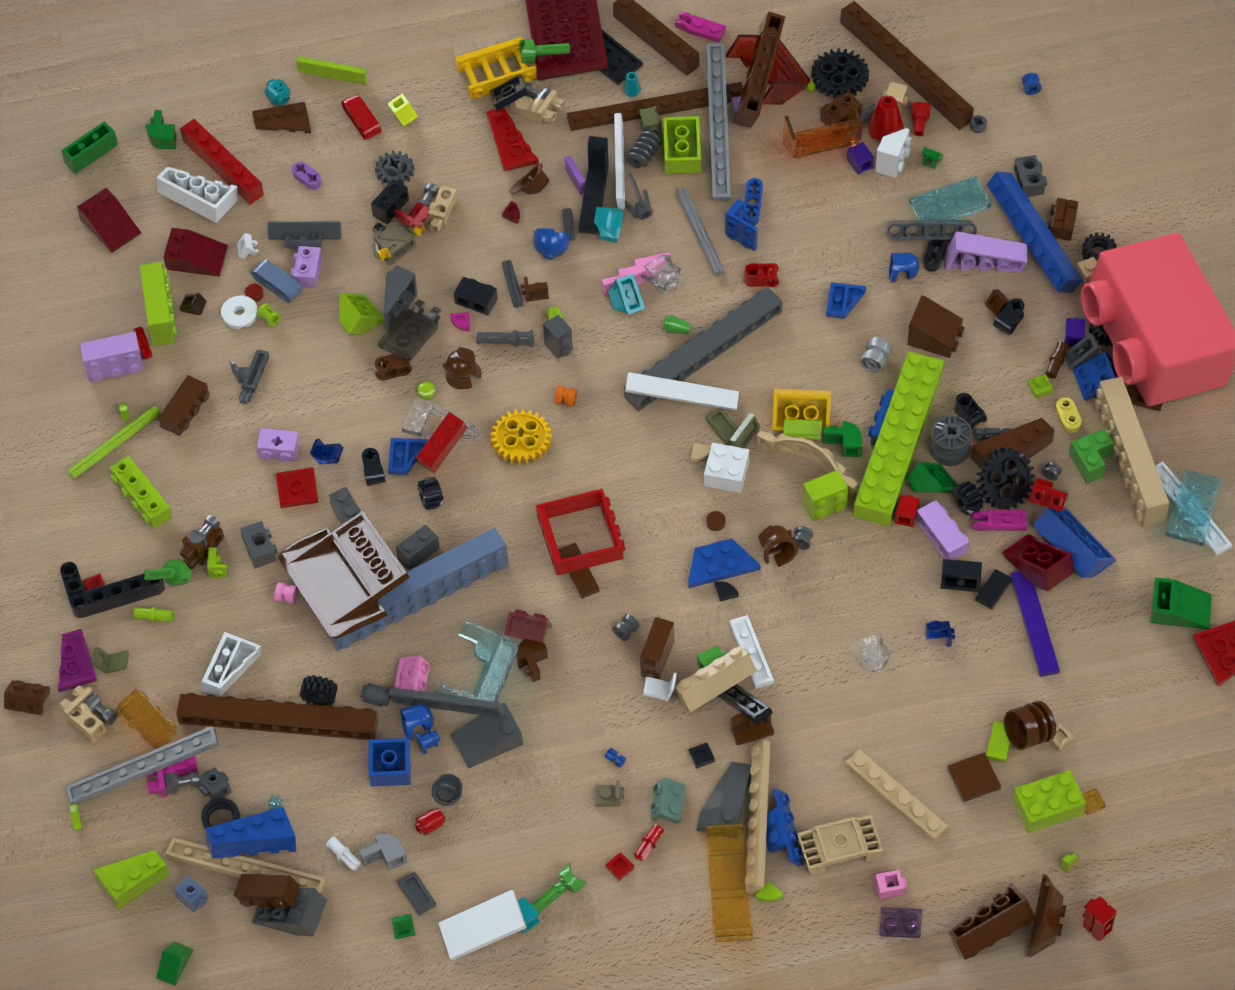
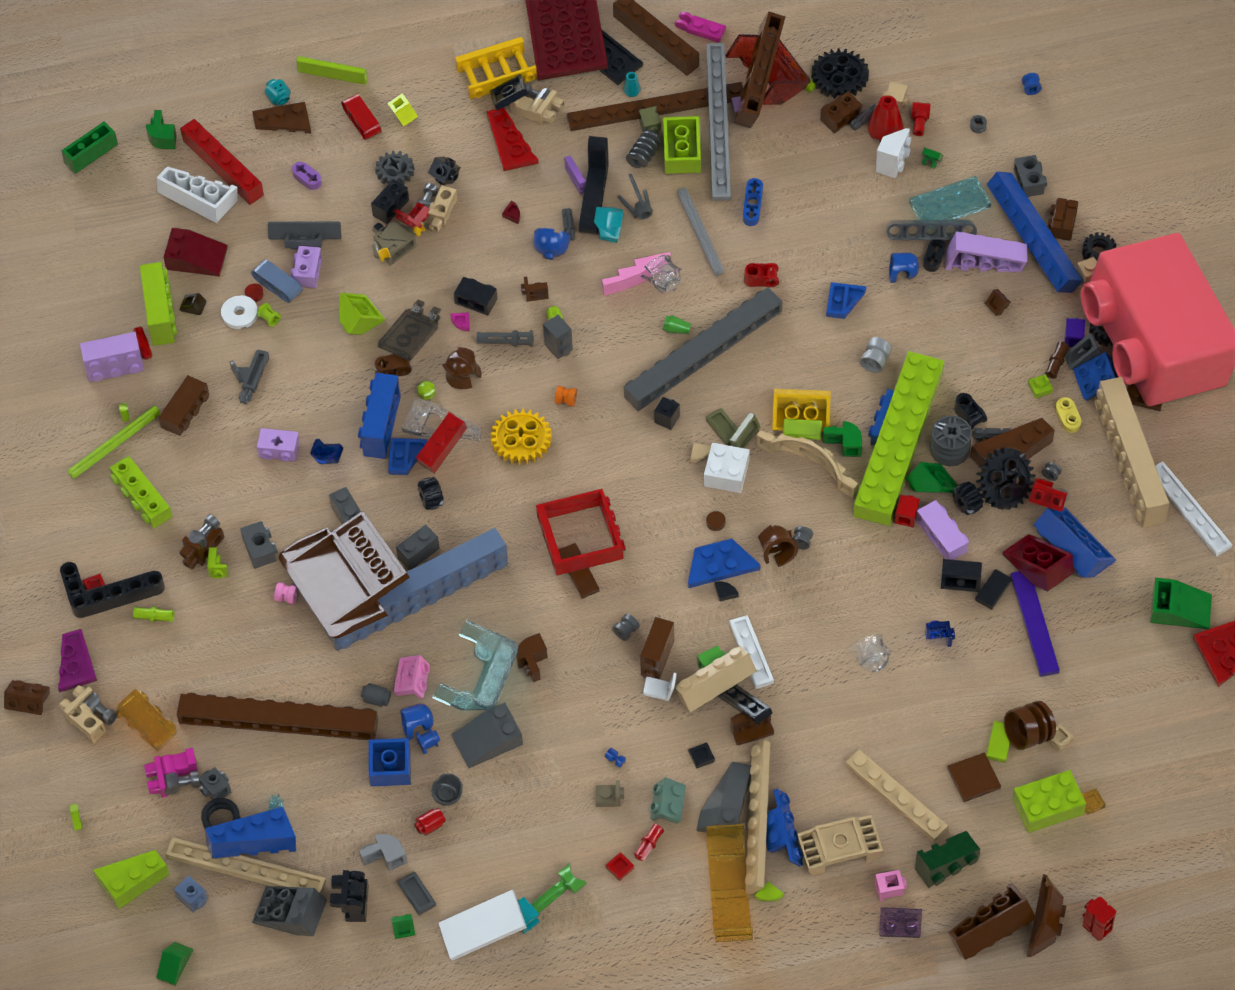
(108, 220): dark red slope -> none
(111, 662): olive bracket -> none
(142, 766): light grey tile -> none
(172, 572): bright green piece -> none
(229, 663): white wedge -> none
(246, 246): white tile -> none
(266, 890): reddish brown brick -> none
(297, 487): red tile -> none
(318, 690): black tyre -> none
(343, 853): white axle -> none
(353, 895): none -> black hips
(372, 468): black piece -> none
(380, 415): none -> blue brick
(399, 294): dark grey slope -> none
(444, 170): none -> black brick
(447, 702): dark grey tile -> none
(512, 283): dark grey axle -> none
(527, 627): dark red bracket -> none
(529, 51): bright green piece -> none
(531, 183): reddish brown piece -> none
(619, 161): white tile -> none
(626, 295): teal slope -> none
(667, 413): none -> black brick
(682, 391): white tile -> none
(739, 229): blue bracket -> none
(825, 137): clear orange windscreen -> none
(825, 495): lime brick -> none
(860, 158): dark purple brick -> none
(906, 65): reddish brown brick -> none
(935, 328): reddish brown slope -> none
(947, 859): none -> dark green wedge
(1000, 520): dark pink hinge -> none
(1010, 316): black piece -> none
(1068, 861): lime tile -> none
(1089, 454): bright green brick -> none
(1193, 507): clear light blue plate -> none

